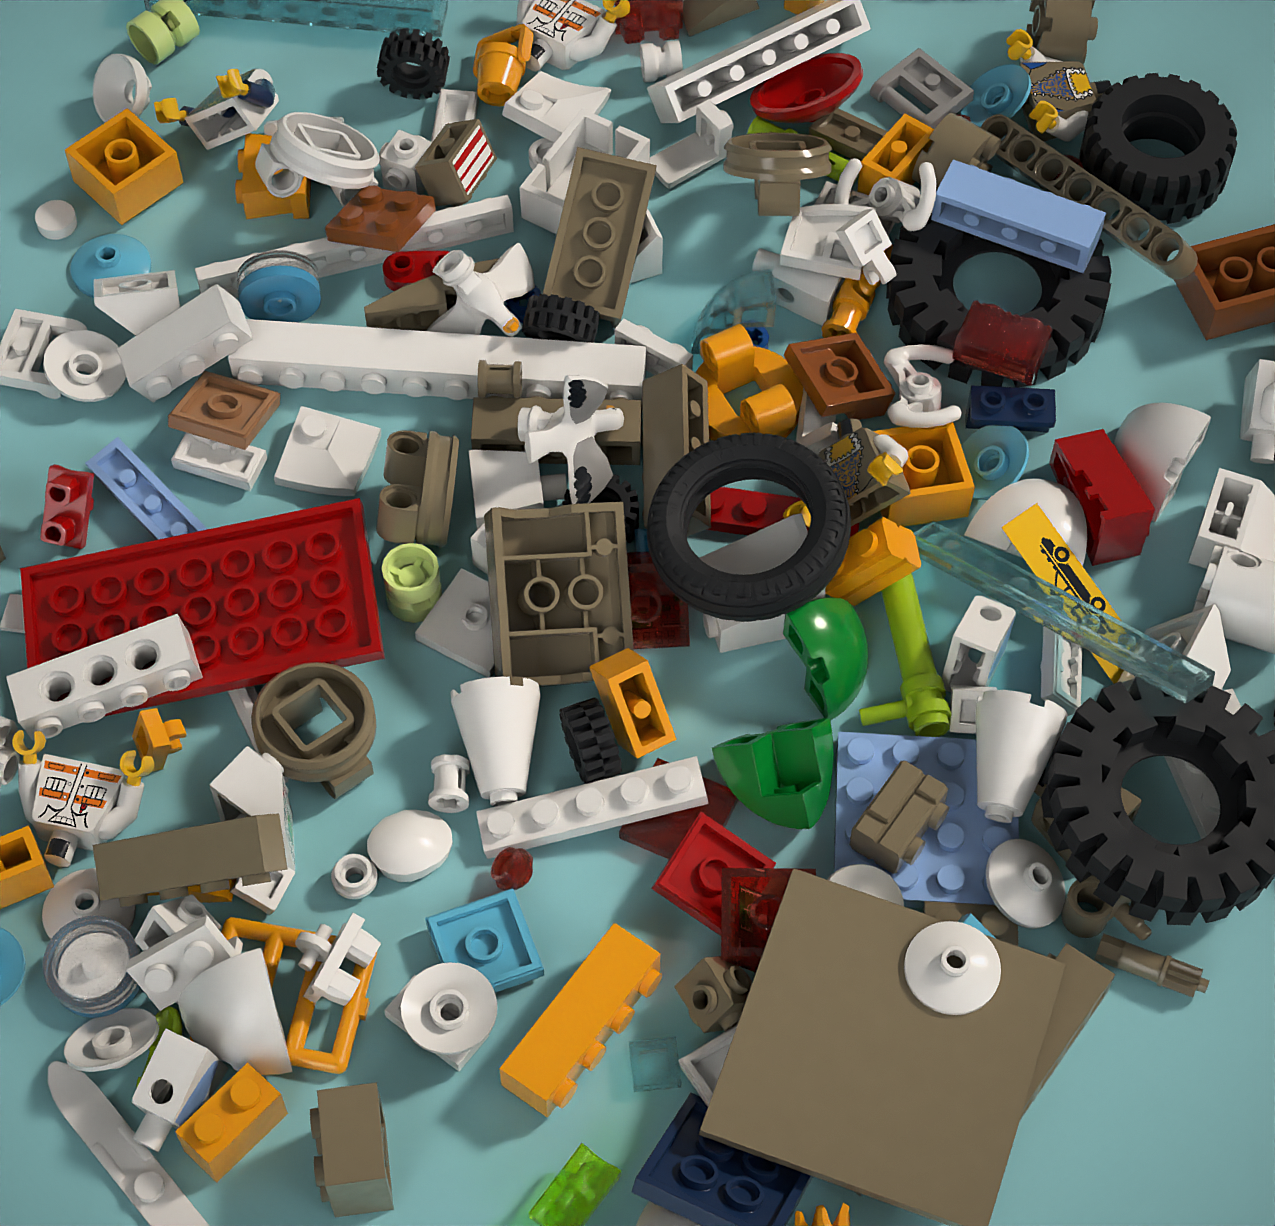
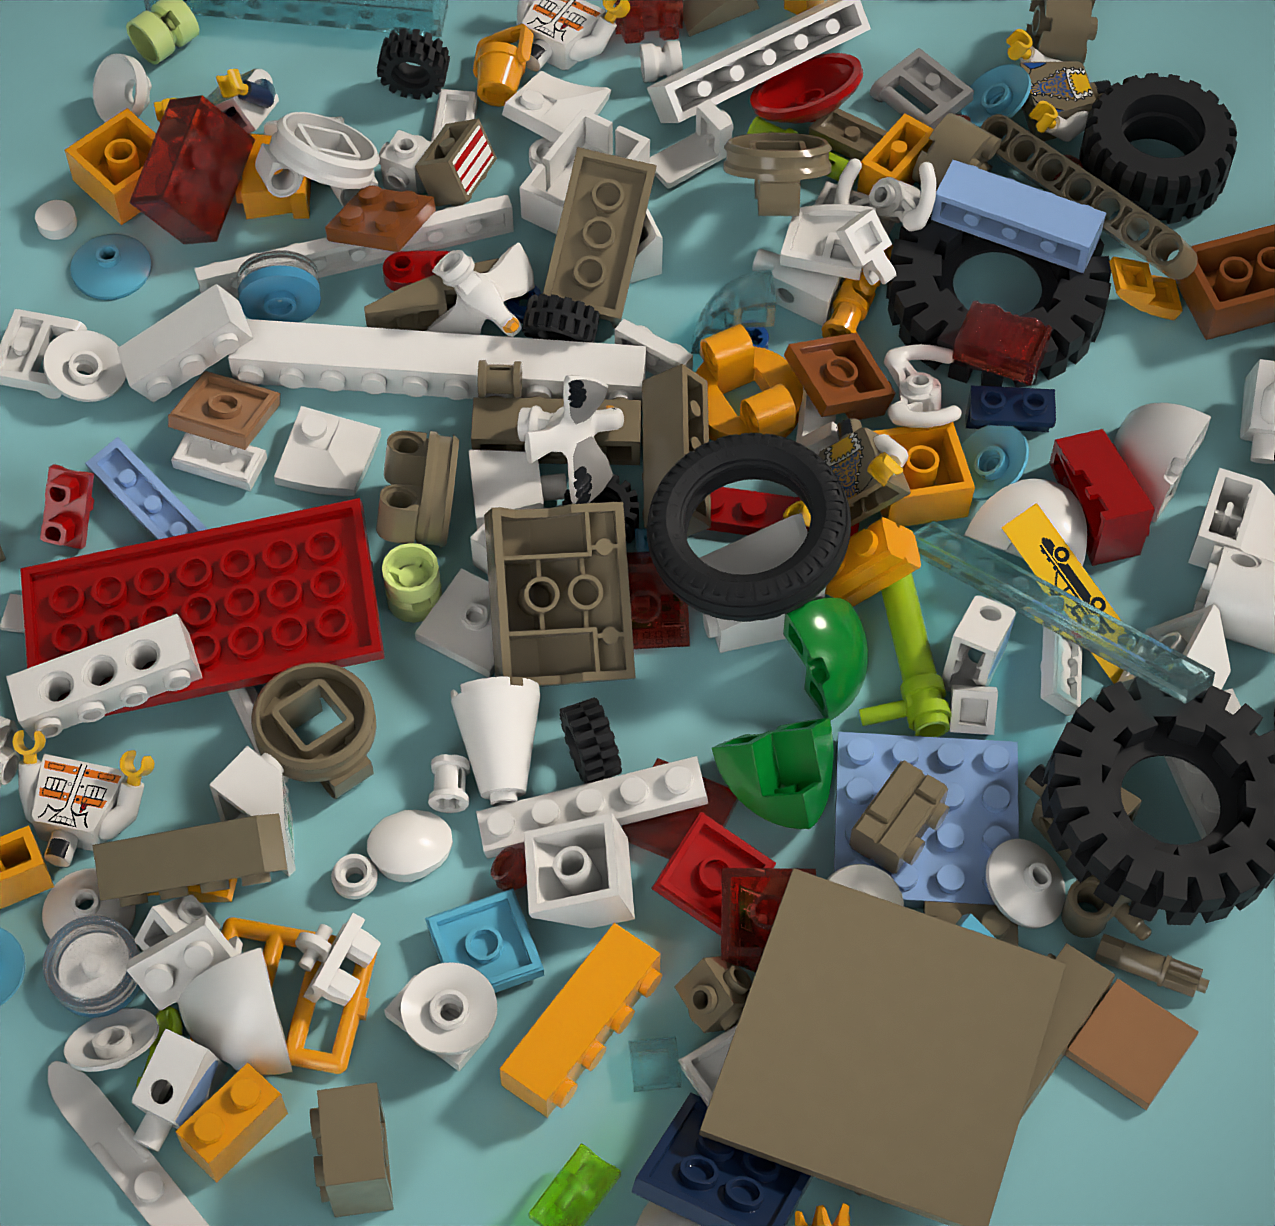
(137, 299): white slope -> none
(157, 738): light orange tile -> none
(192, 170): none -> clear red brick
(265, 895): white plate -> none
(579, 872): none -> white slope
(632, 702): light orange brick -> none
(948, 988): white dish -> none
(1012, 749): white cone -> none
(1131, 1044): none -> medium nougat tile
(1145, 291): none -> light orange slope

